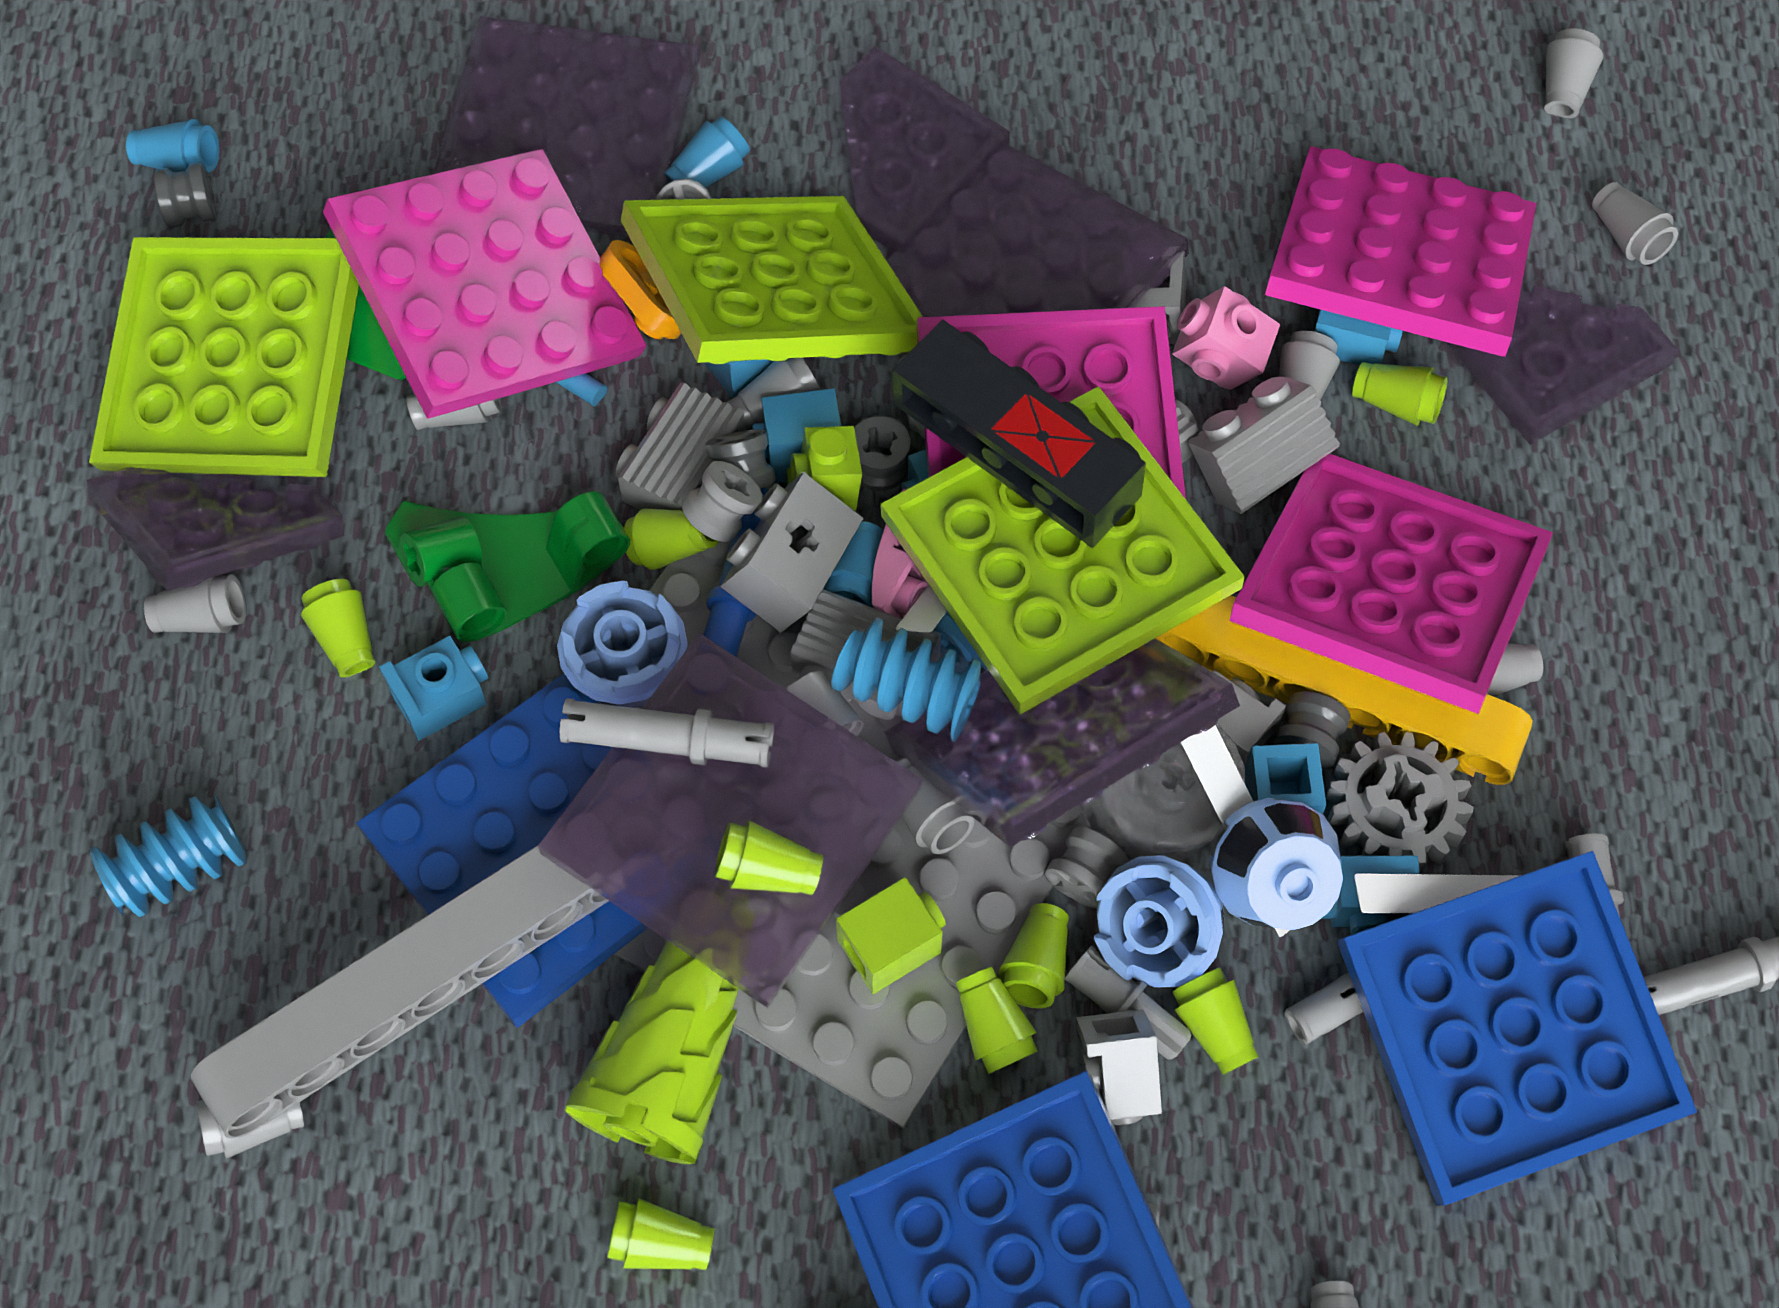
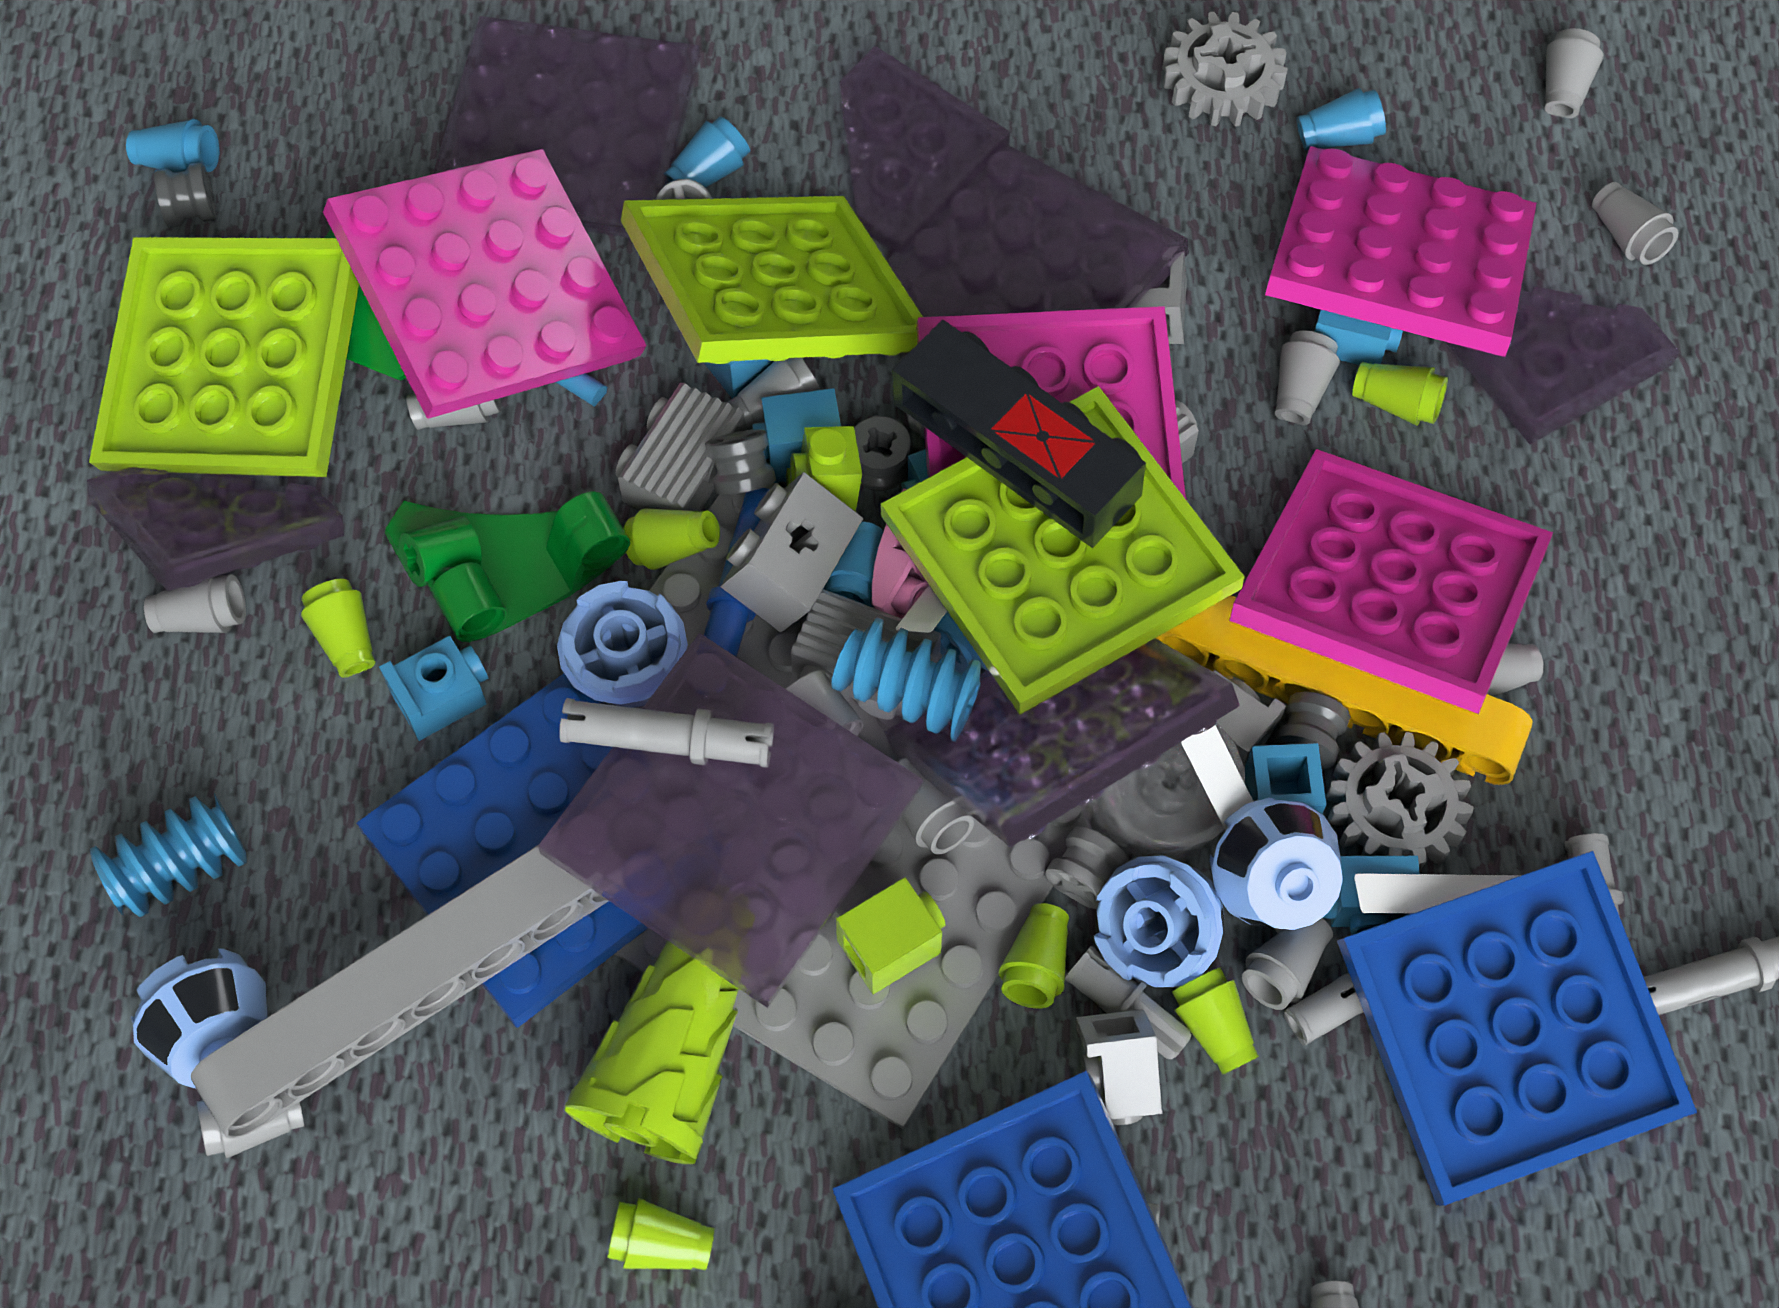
(196, 1010): none -> light blue cone
(633, 283): light orange plate -> none
(722, 501): light grey wheel -> none
(766, 861): lime cone -> none
(994, 1021): lime cone -> none
(1218, 69): none -> light grey gear
(1225, 338): bright pink brick -> none
(1263, 442): light grey brick -> none
(1285, 963): none -> light grey cone
(1344, 121): none -> dark azure cone

